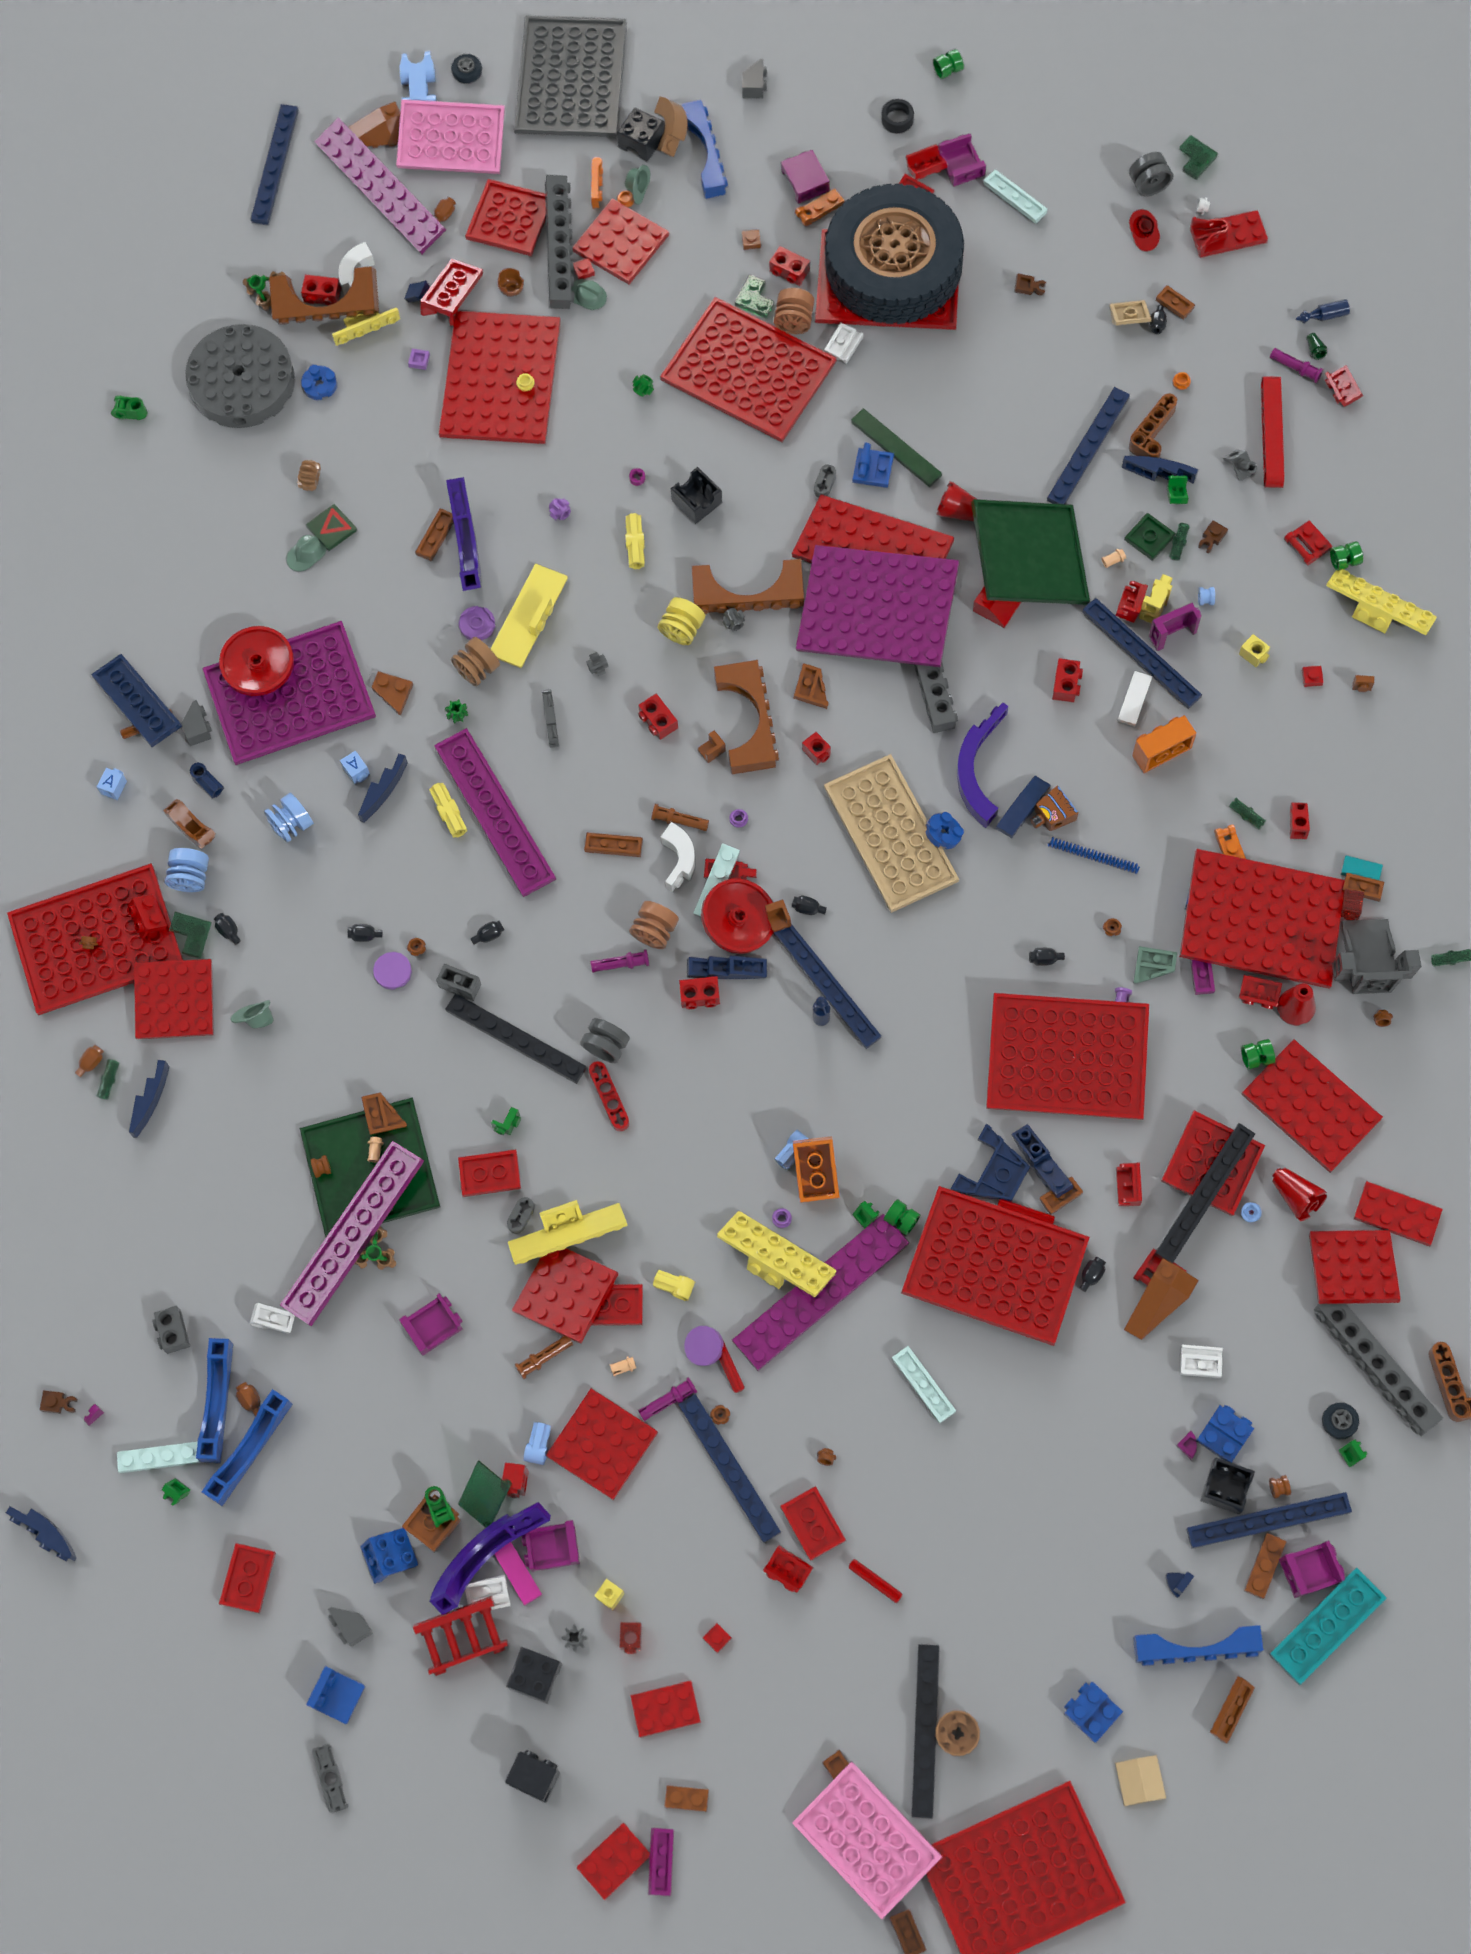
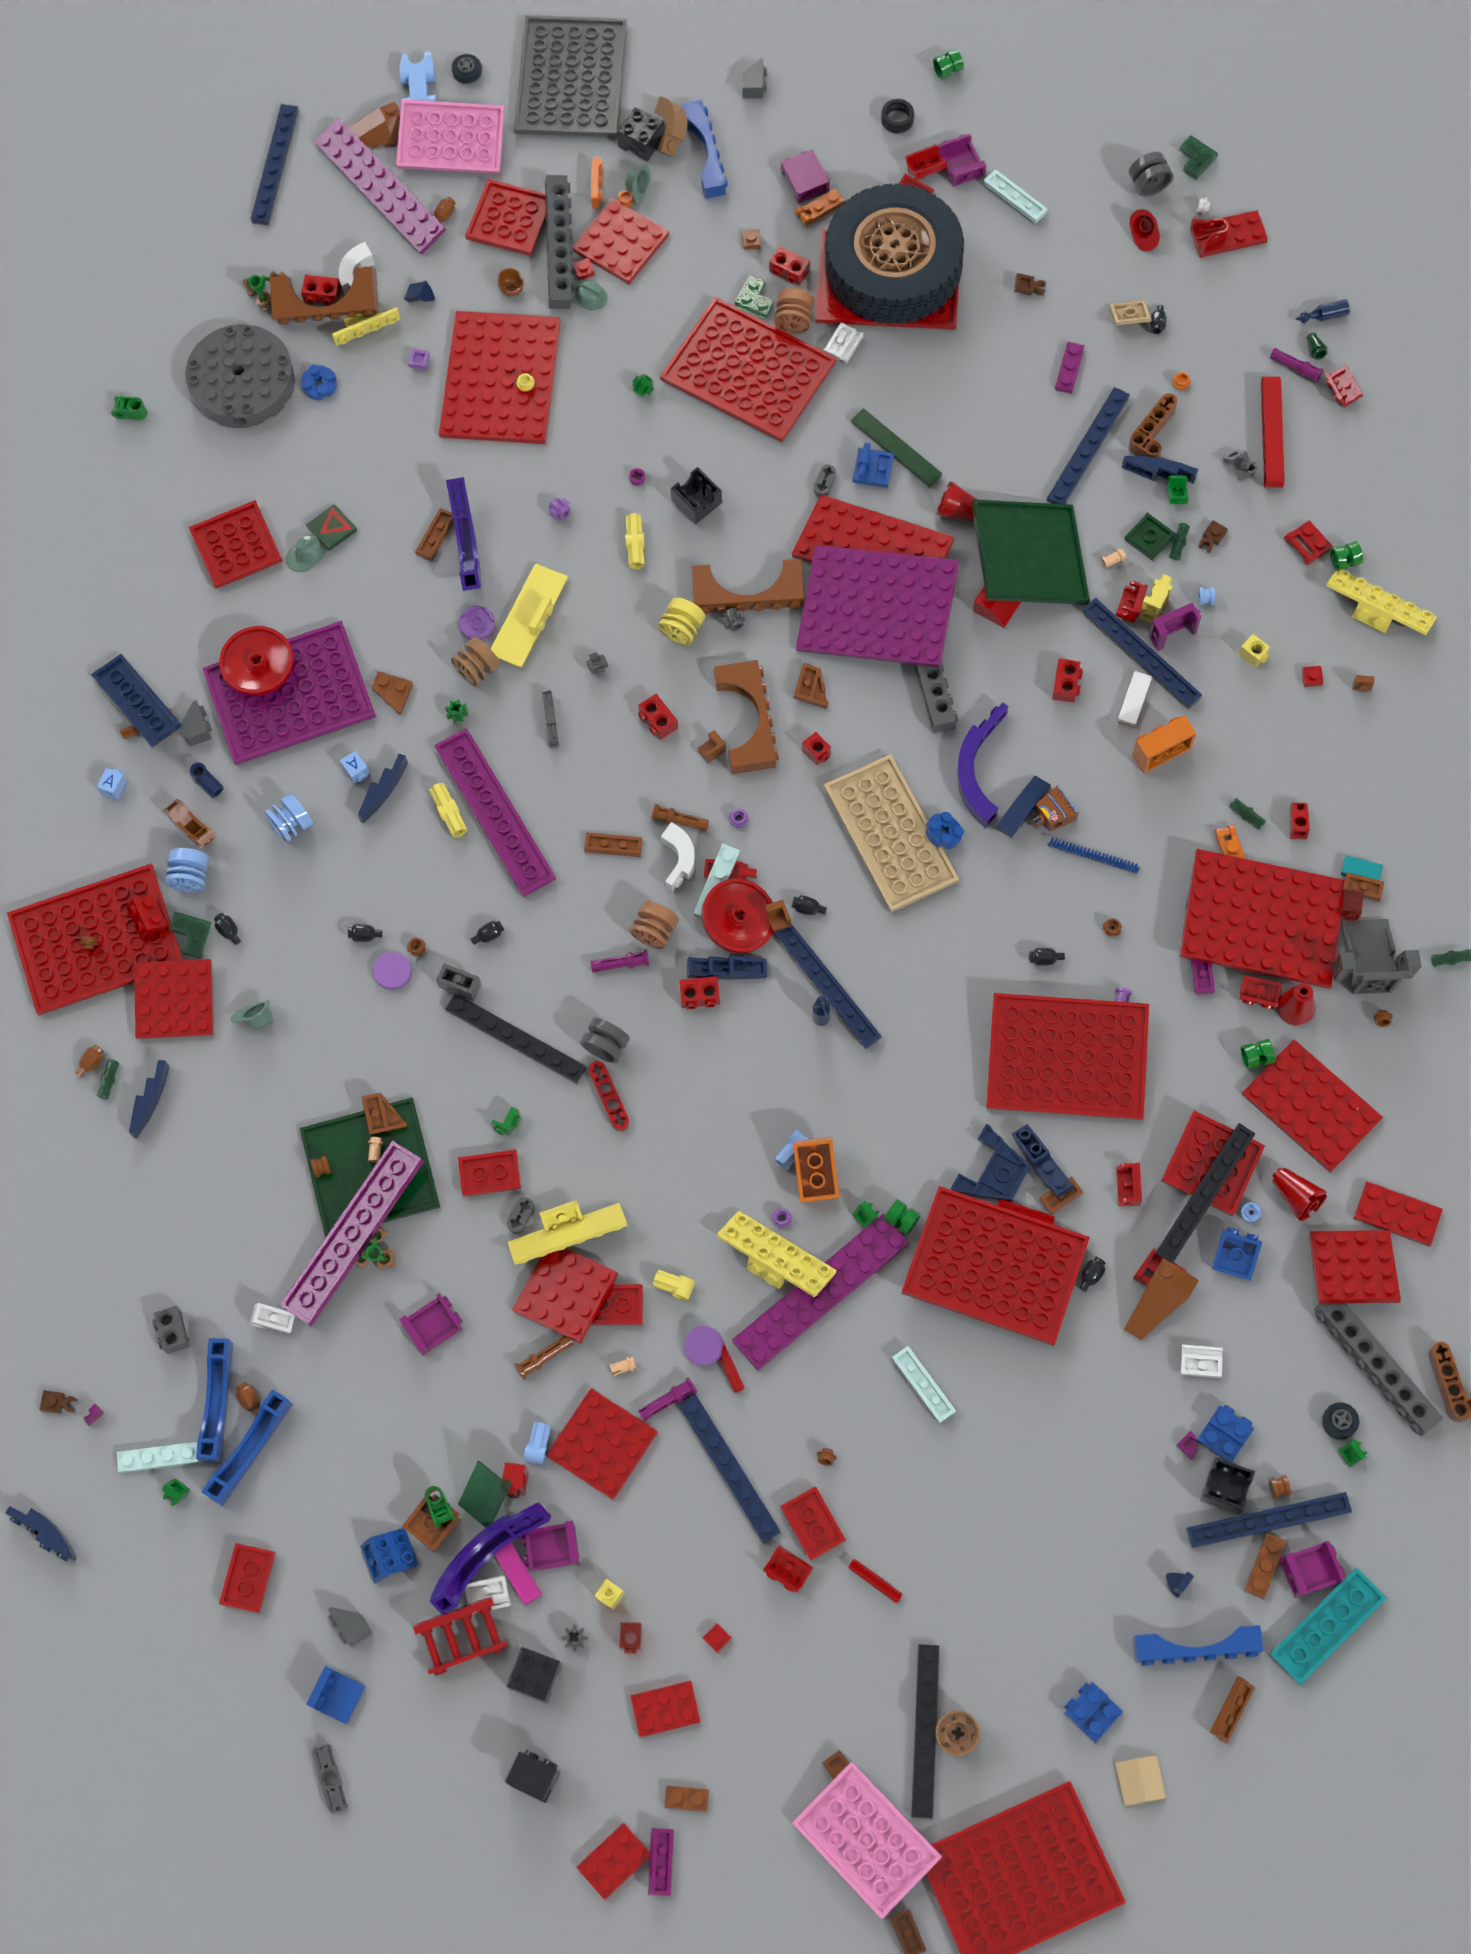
(235, 544): none -> red plate
(309, 475): medium nougat gear -> none
(450, 289): plate -> none
(716, 1411): dark orange plate -> none
(1069, 367): none -> magenta plate
(1153, 964): sand green wing -> none
(1175, 302): dark orange plate -> none
(1237, 1253): none -> blue plate

